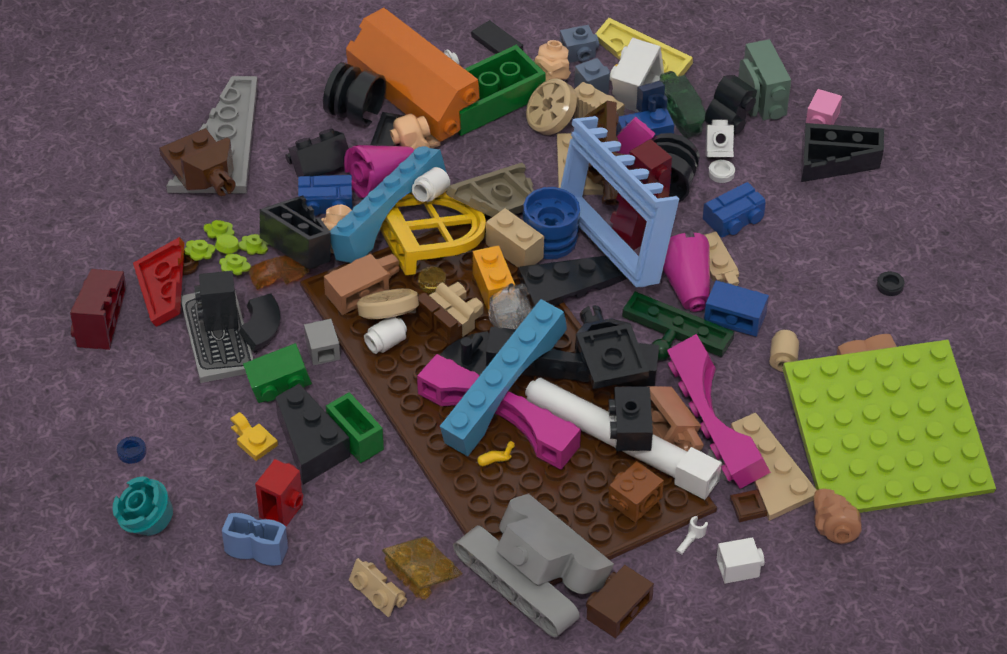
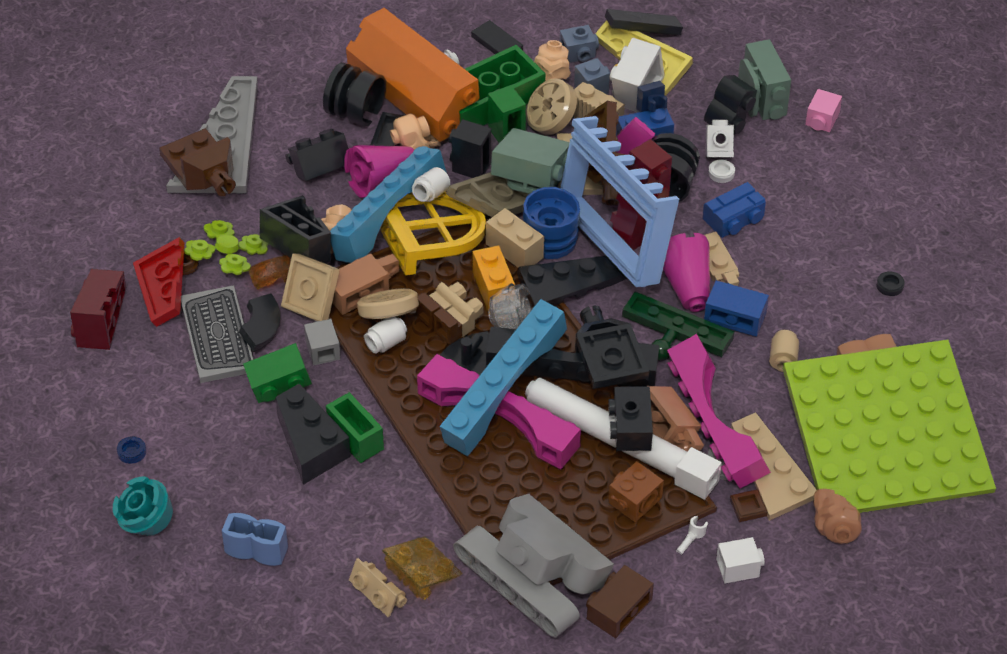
(218, 301): black brick -> none
(254, 440): yellow plate -> none
(279, 492): red brick -> none
(310, 287): none -> tan tile
(326, 191): blue brick -> none
(430, 278): clear yellow tile -> none
(470, 149): none -> black brick
(496, 456): yellow piece -> none
(505, 112): none -> green brick
(529, 160): none -> sand green brick
(643, 22): none -> black tile
(683, 104): clear green piece -> none
(839, 150): black wedge -> none

